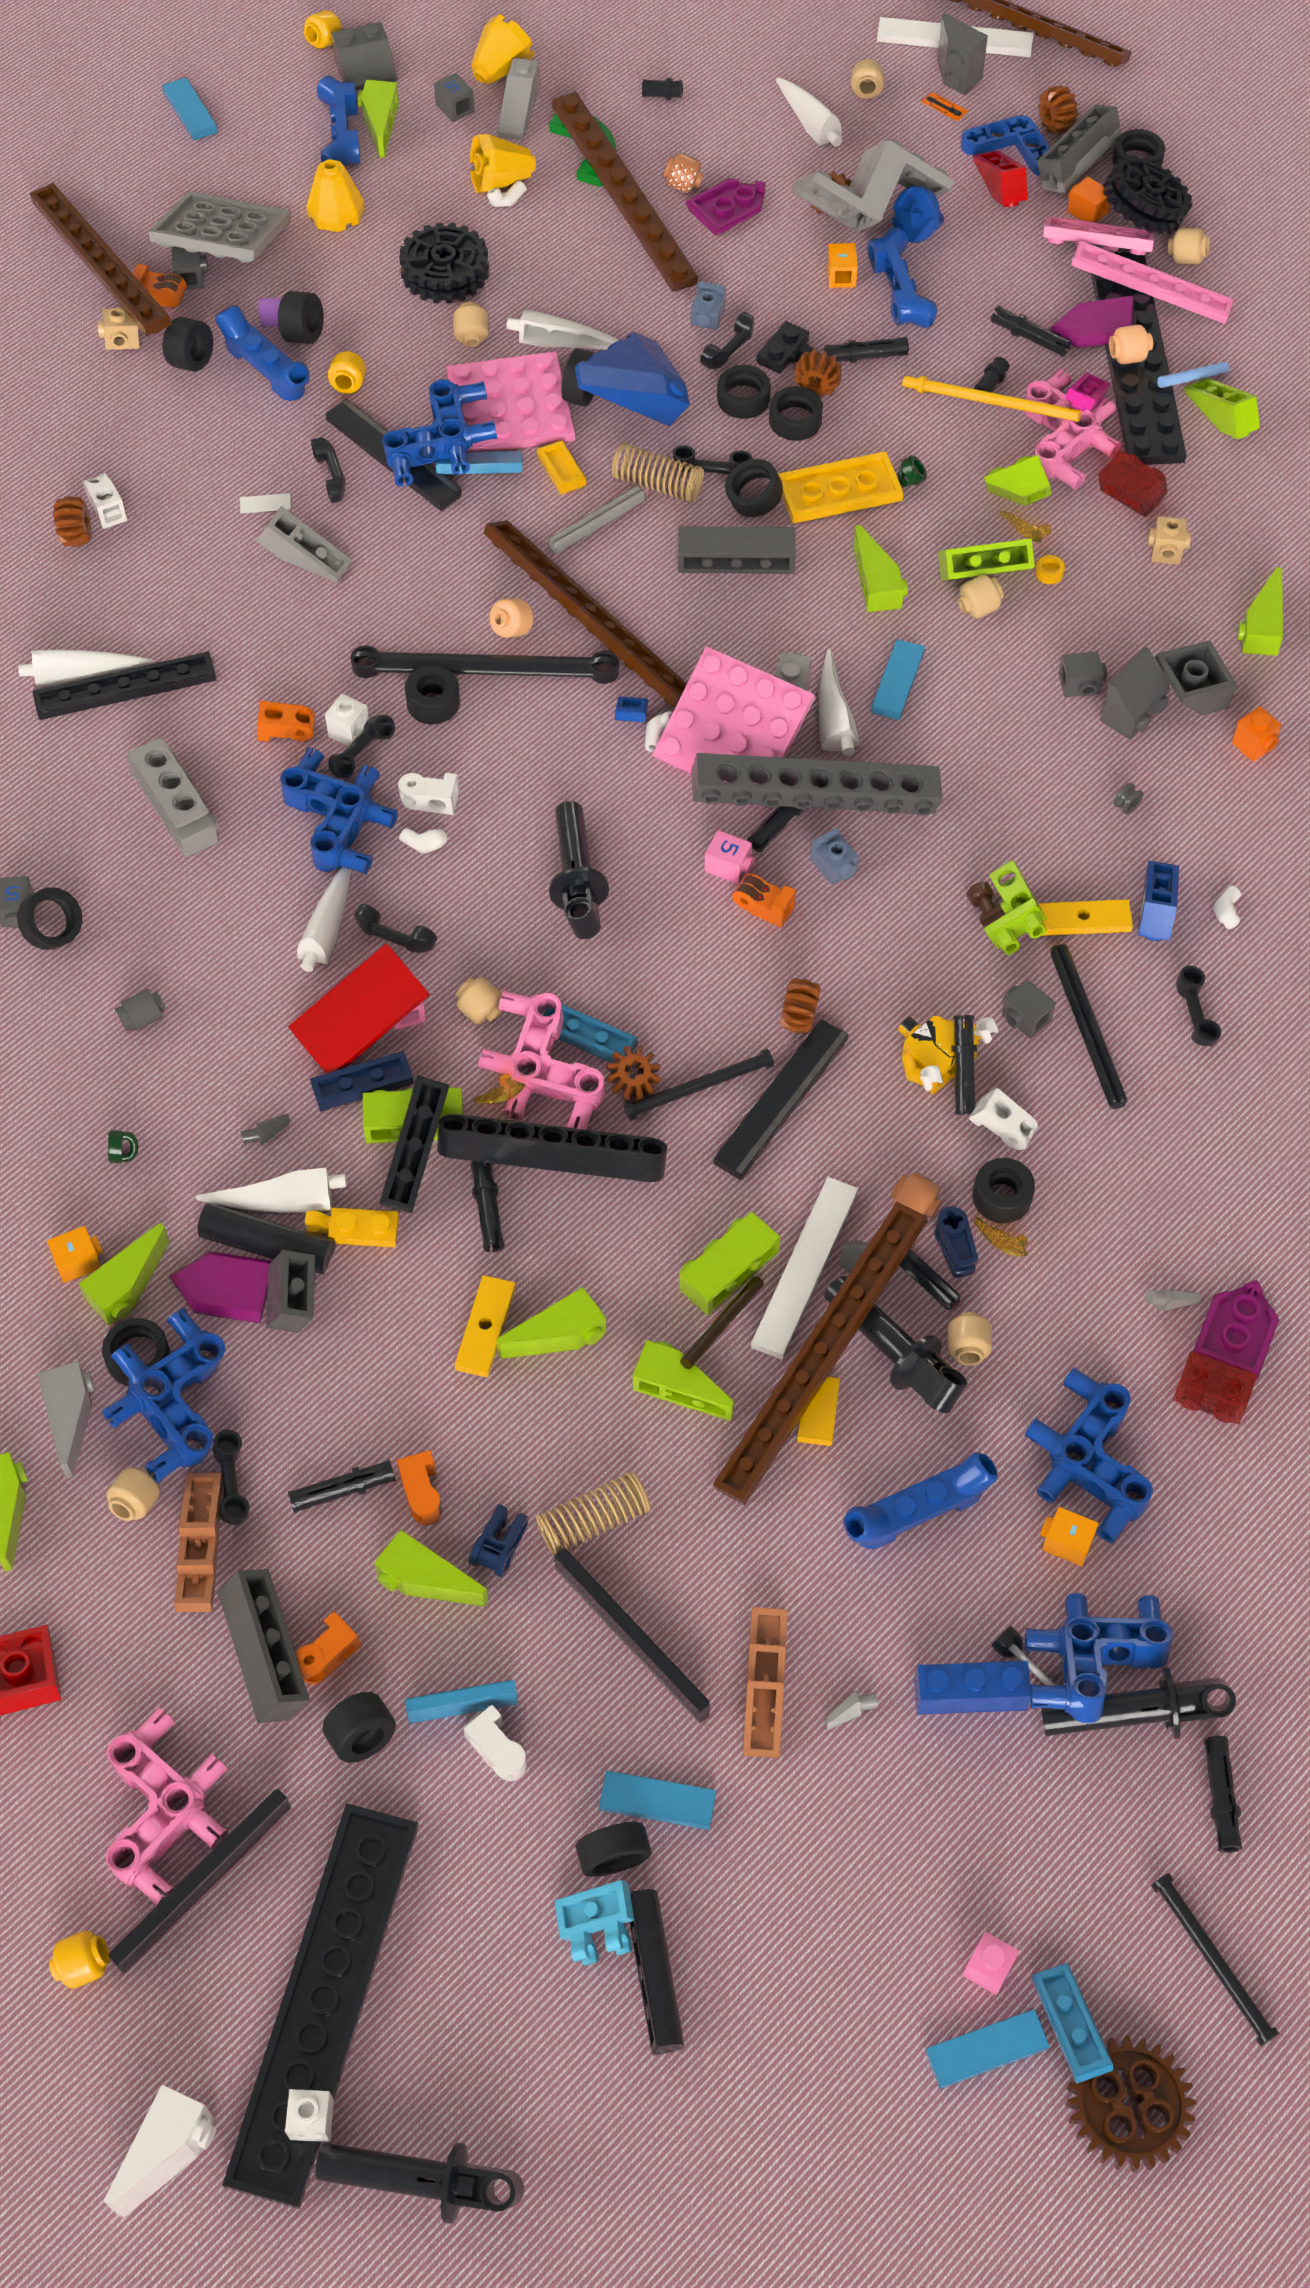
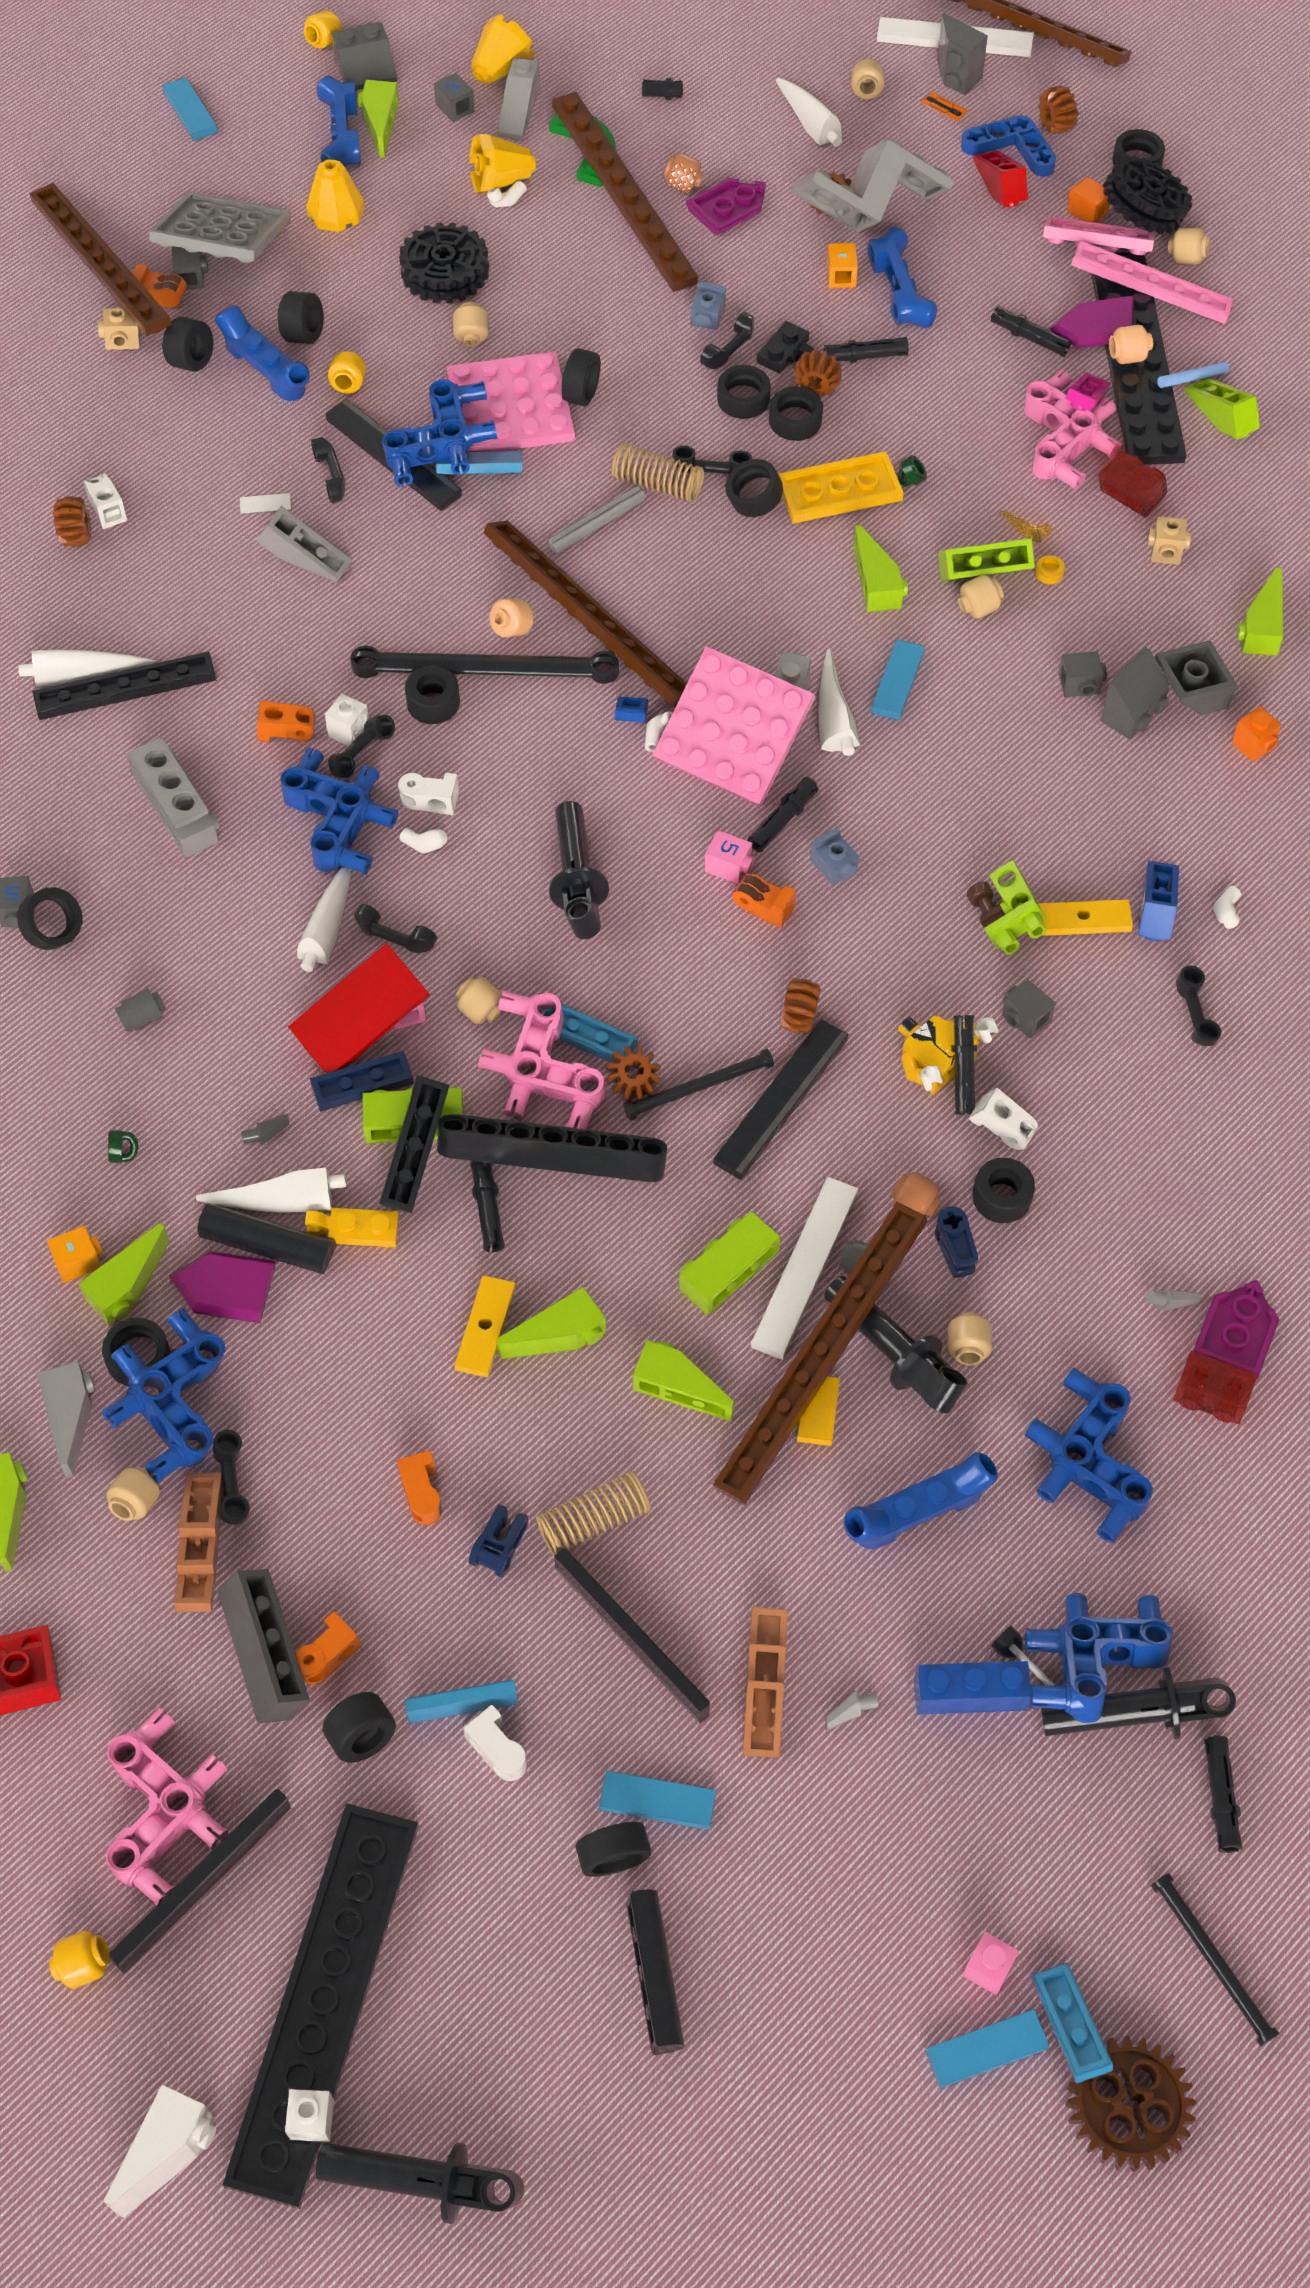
(269, 311): medium lavender tile -> none
(290, 1291): dark grey brick -> none
(342, 1486): black pin -> none
(424, 1574): lime slope -> none
(507, 1090): clear yellow bar -> none
(553, 331): white piece -> none
(561, 467): yellow tile -> none
(594, 1911): medium azure plate -> none
(636, 377): blue slope -> none
(721, 1322): dark brown bar -> none
(736, 550): dark grey brick -> none
(805, 774): dark grey brick -> none
(917, 213): blue tile -> none
(923, 384): yellow bar -> none
(930, 1280): black axle -> none
(993, 374): black pin -> none
(1003, 1240): clear yellow bar -> none
(1021, 482): lime slope -> none
(1068, 1535): light orange brick -> none
(1079, 148): dark grey piece -> none
(1088, 1026): black axle -> none
(1128, 798): dark grey bush -> none

